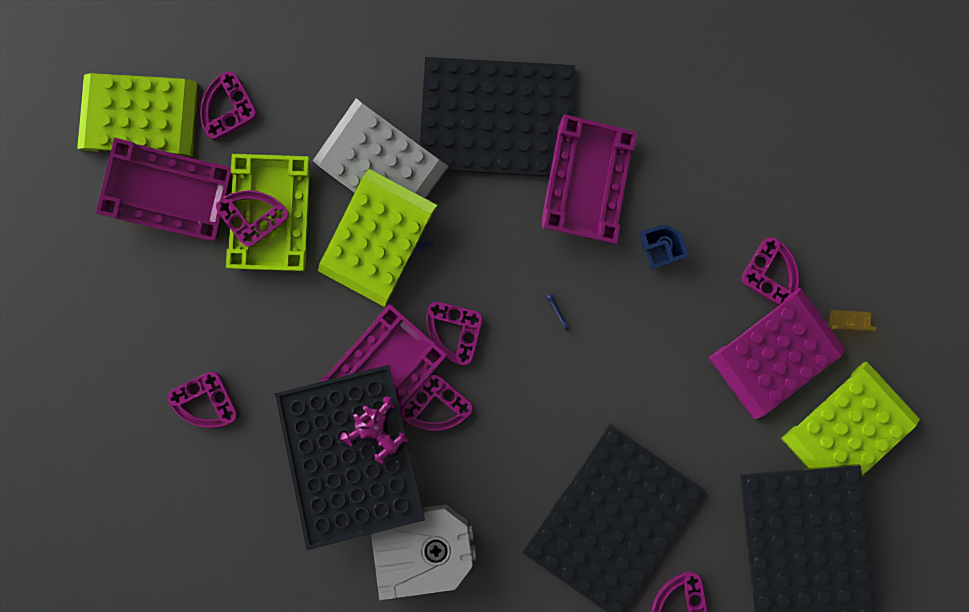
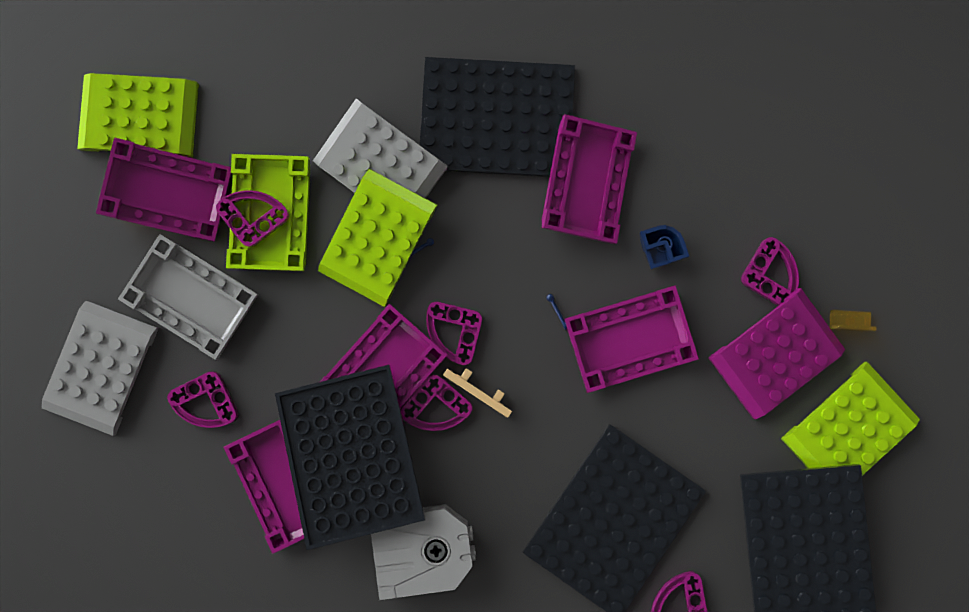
(98, 367): none -> light grey slope
(188, 296): none -> light grey slope
(237, 113): magenta beam -> none
(267, 479): none -> magenta slope
(372, 425): magenta piece -> none
(492, 402): none -> tan hinge
(631, 339): none -> magenta slope

